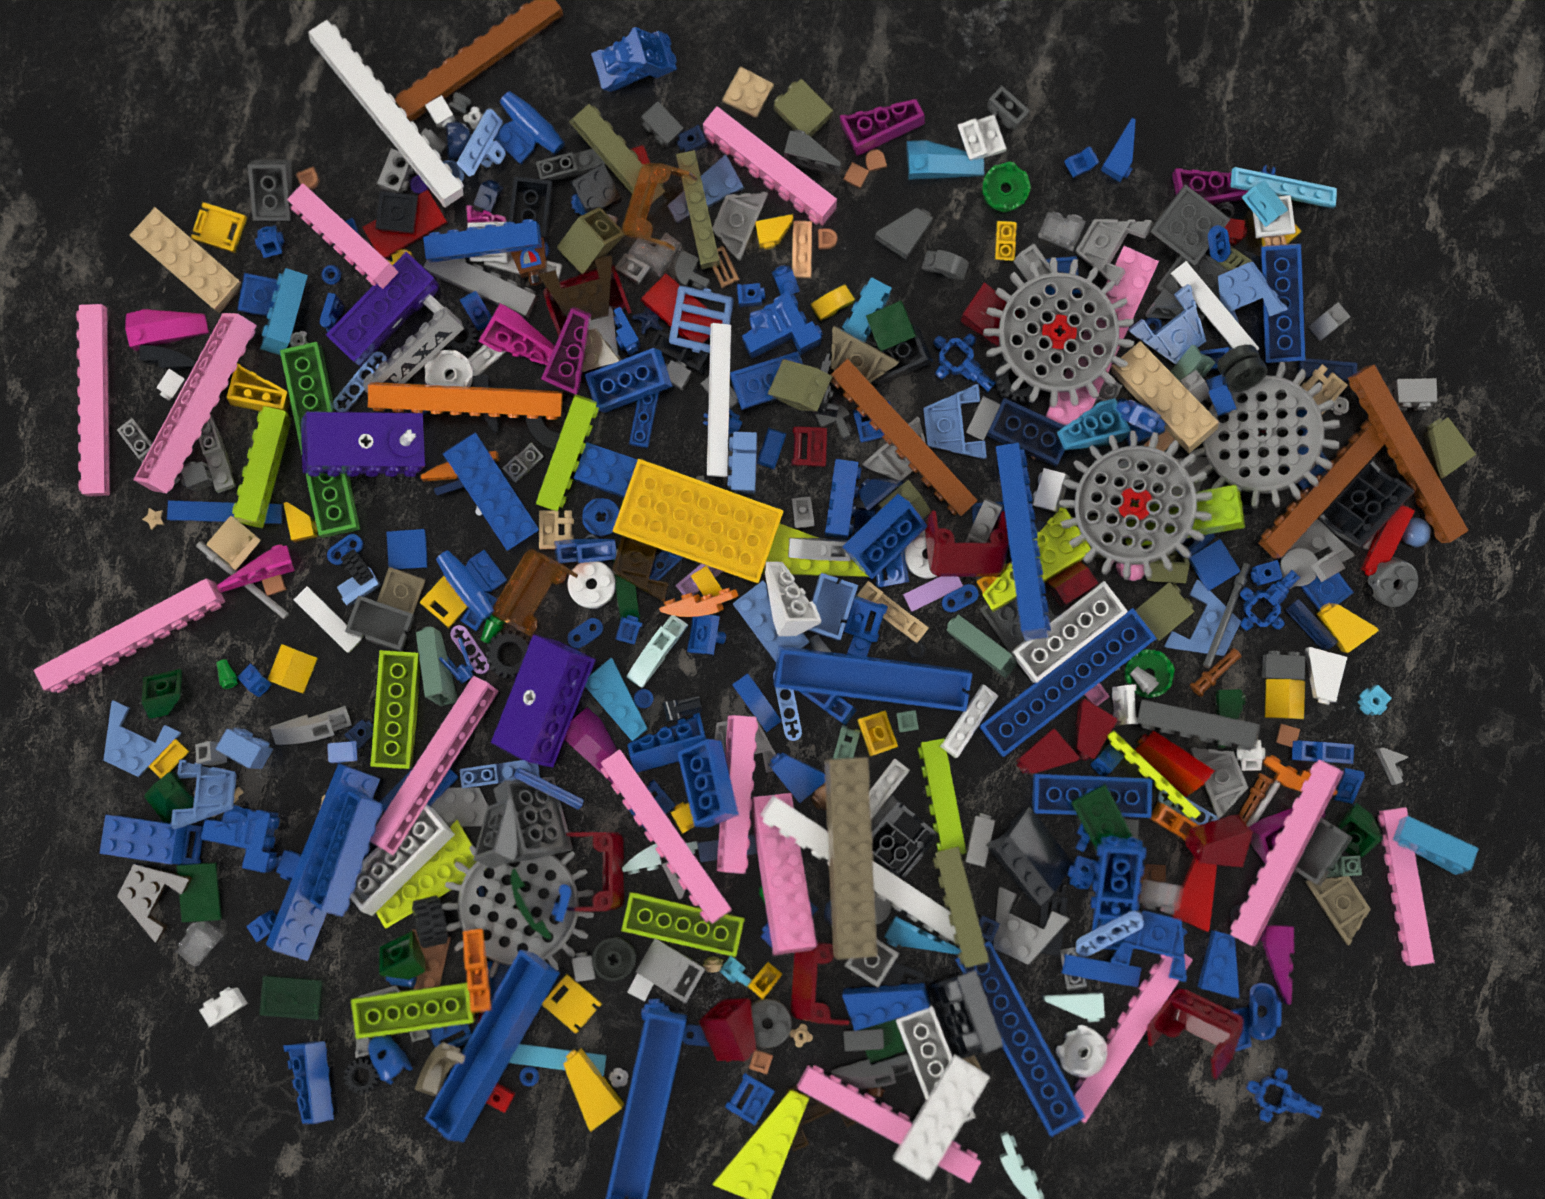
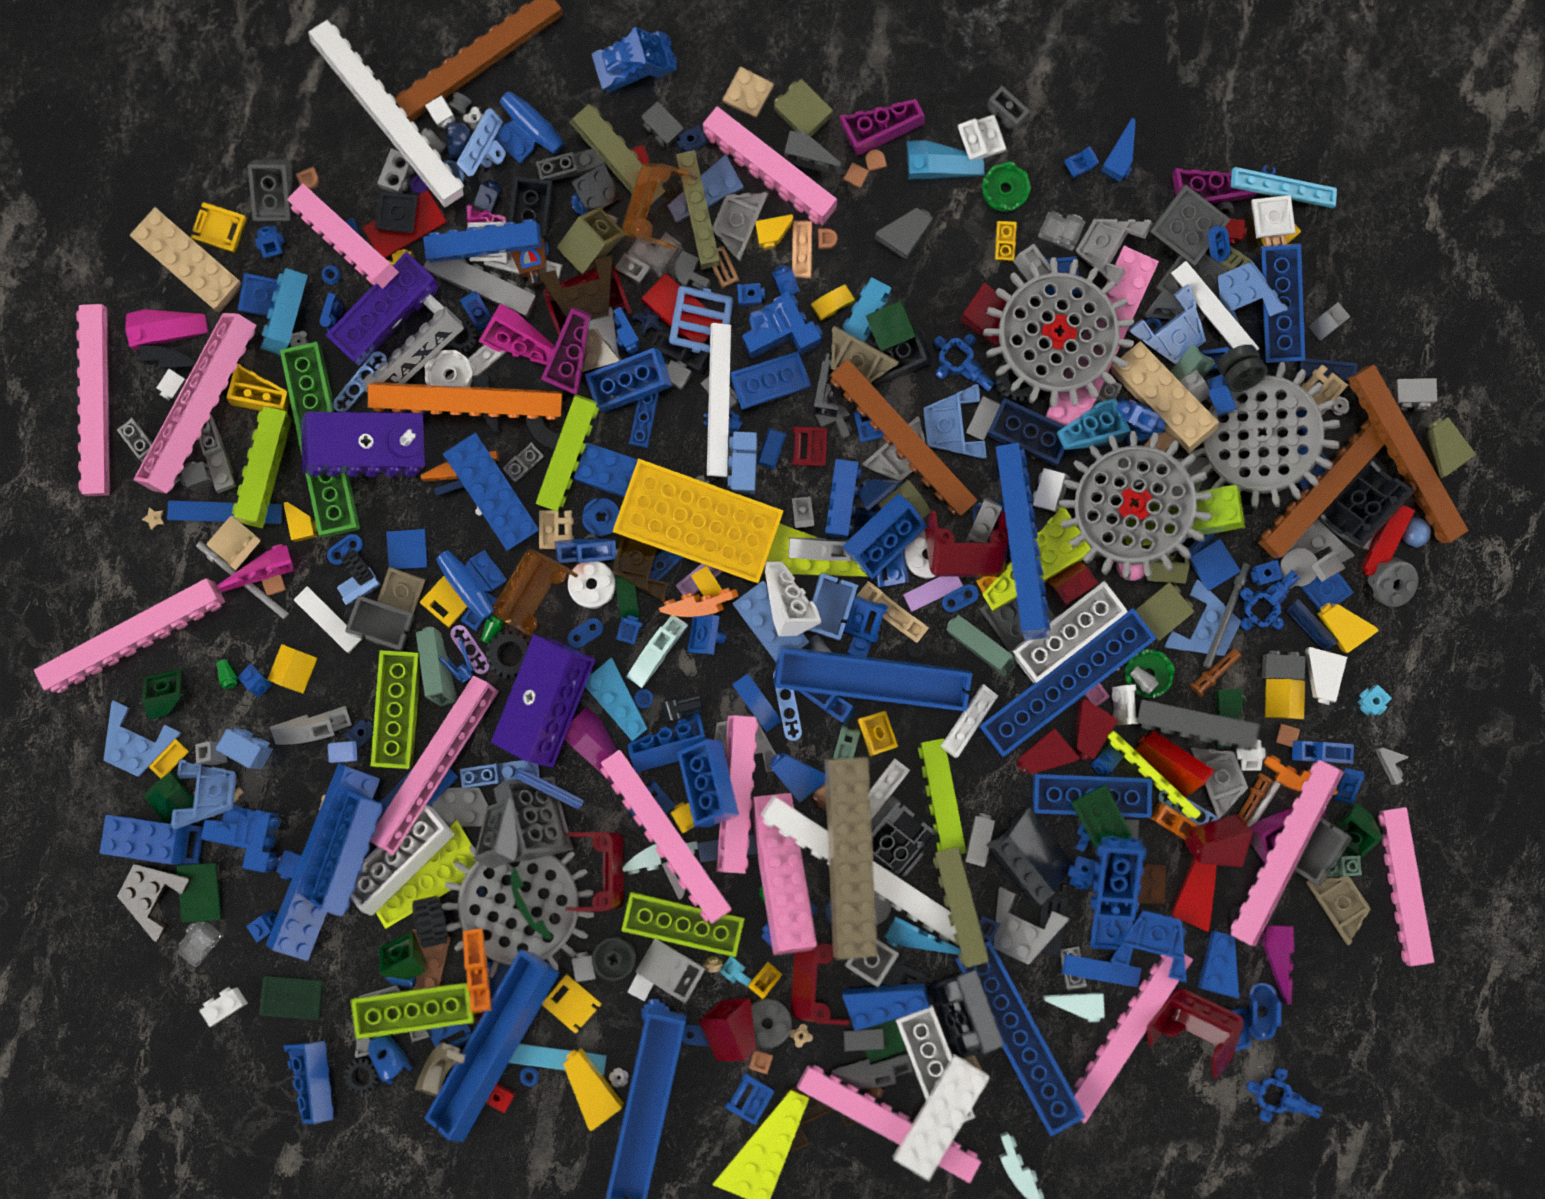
(559, 909): blue plate -> none
(799, 385): olive slope -> none
(907, 721): sand green plate -> none
(946, 264): dark grey brick -> none
(1071, 1051): white plate -> none
(1111, 936): light blue beam -> none
(1161, 895): clear brick -> none
(1264, 203): medium azure panel -> none
(1435, 845): dark azure wedge -> none

